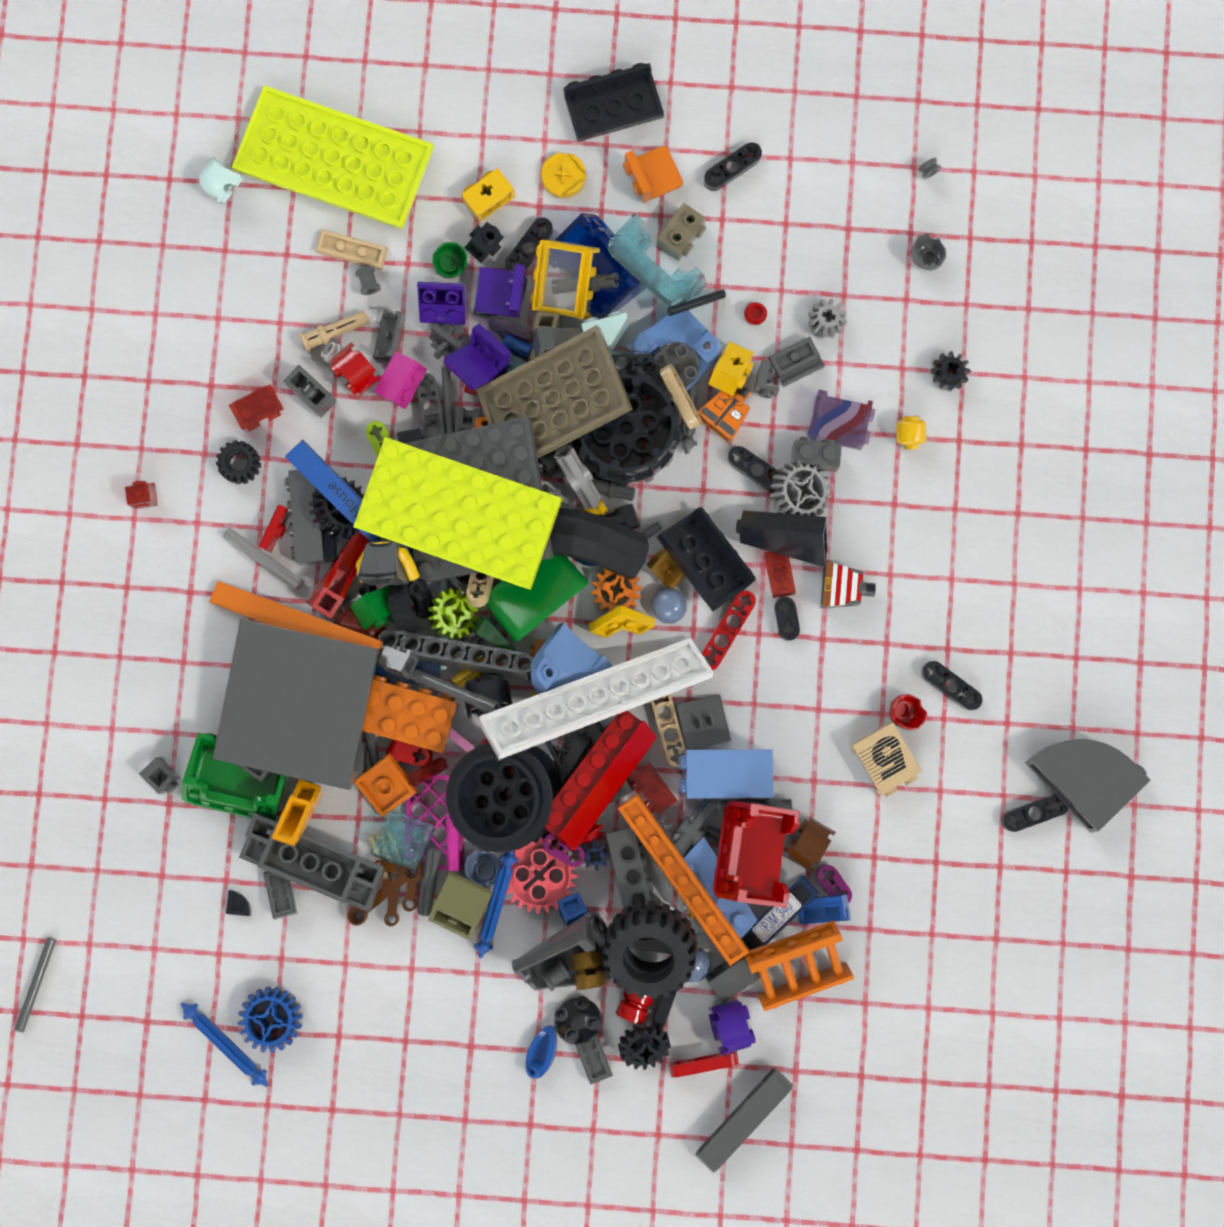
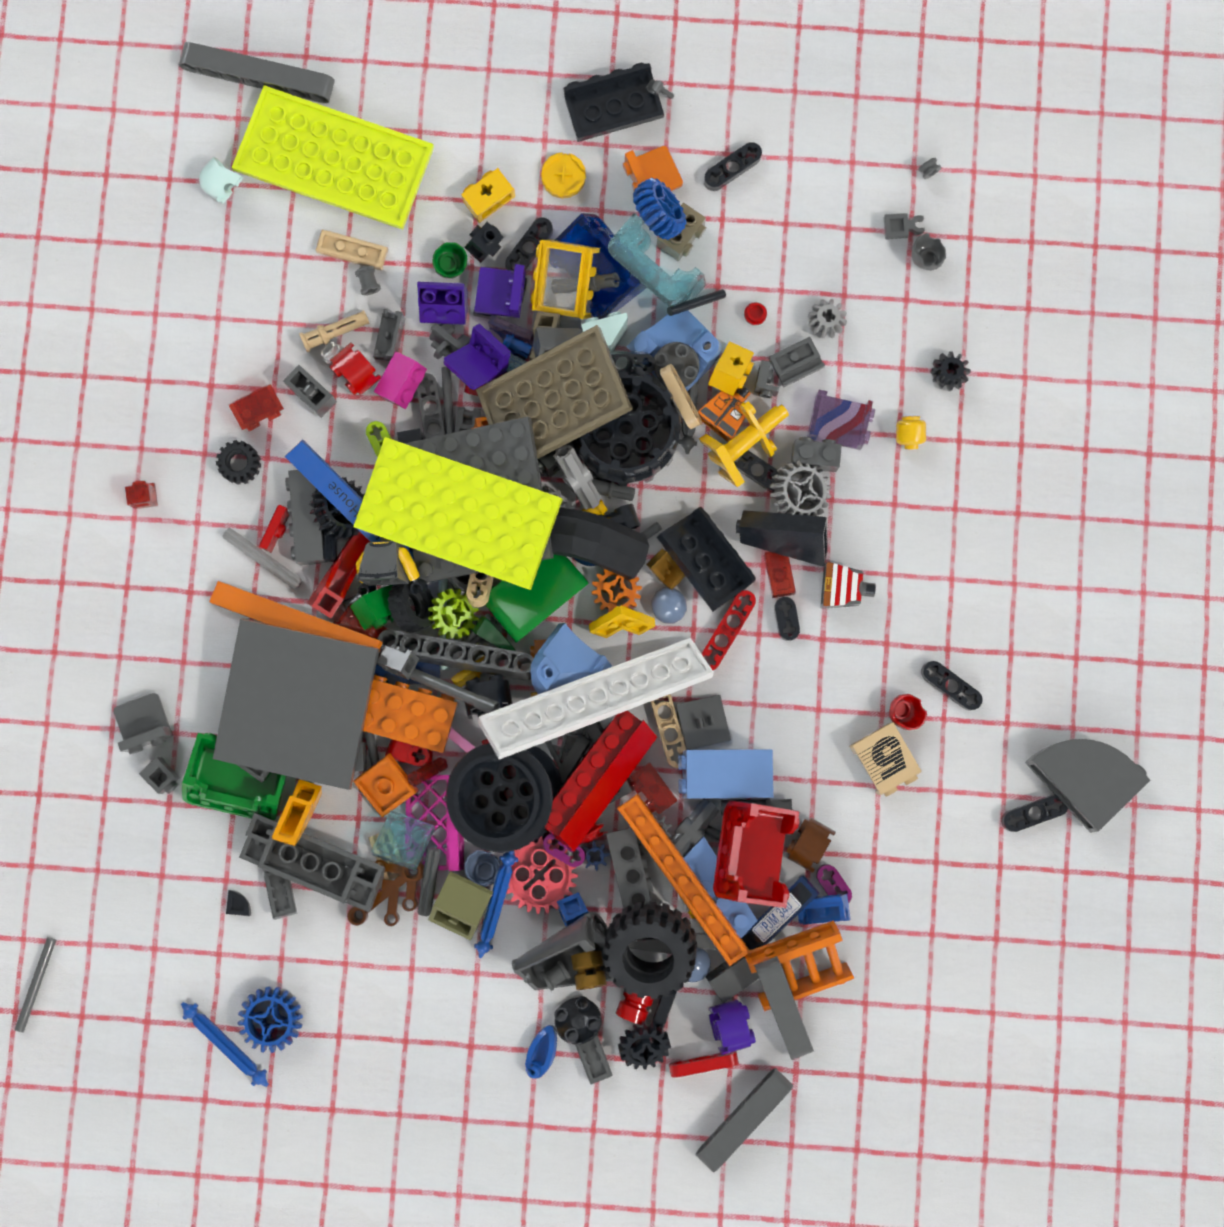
(142, 723): none -> dark grey bracket
(256, 72): none -> dark grey beam
(655, 87): none -> dark grey hand
(659, 208): none -> blue gear
(727, 454): none -> yellow piece
(784, 1008): none -> dark grey beam
(898, 226): none -> dark grey plate

